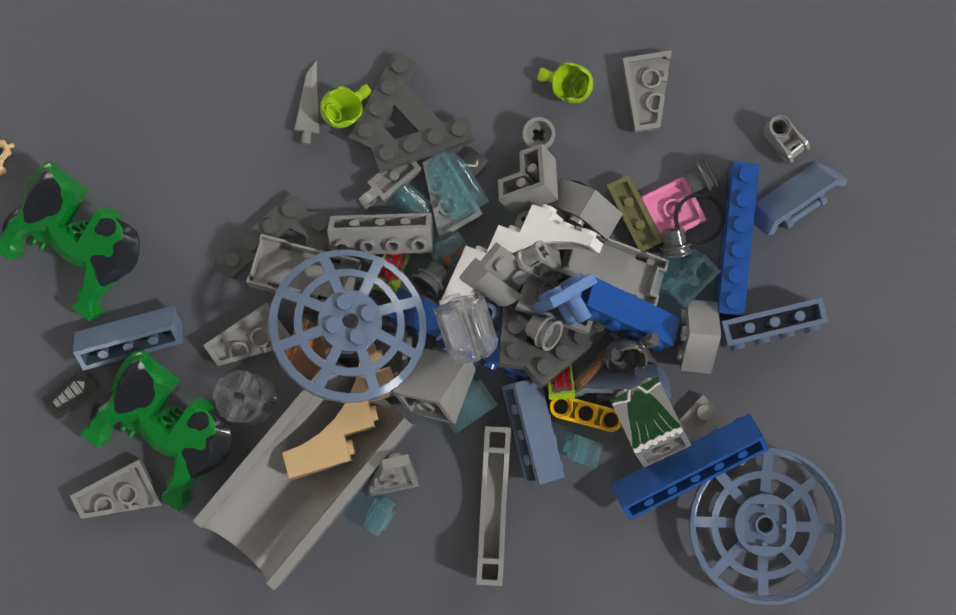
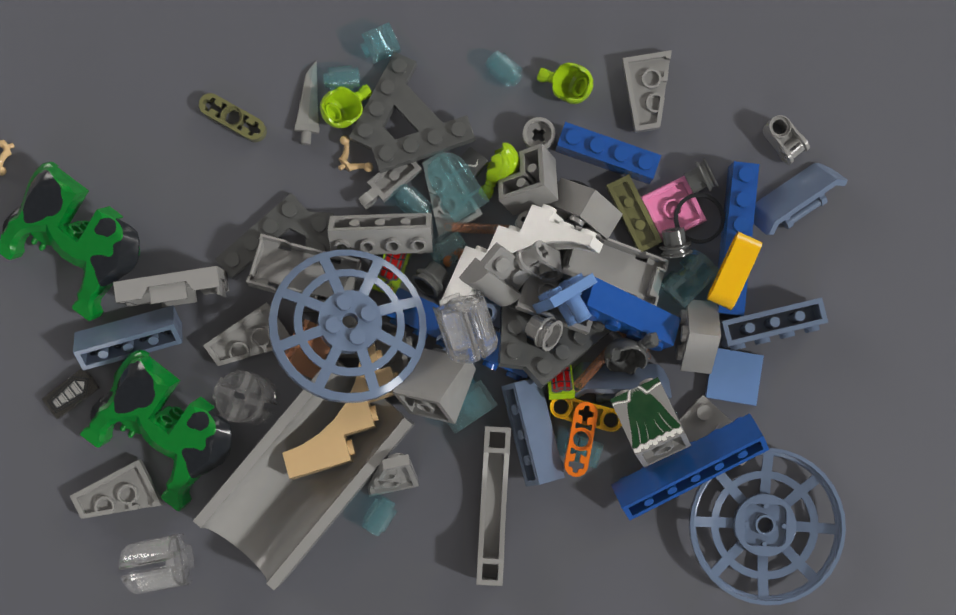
(172, 288): none -> light grey piece
(174, 573): none -> clear cylinder
(220, 103): none -> olive beam
(342, 76): none -> clear light blue brick
(368, 167): none -> tan piece
(380, 43): none -> clear light blue brick
(475, 227): none -> nougat piece
(502, 165): none -> lime hair
(504, 69): none -> clear light blue brick
(589, 421): none -> orange beam
(608, 153): none -> blue brick
(734, 270): none -> yellow beam
(735, 377): none -> medium blue tile

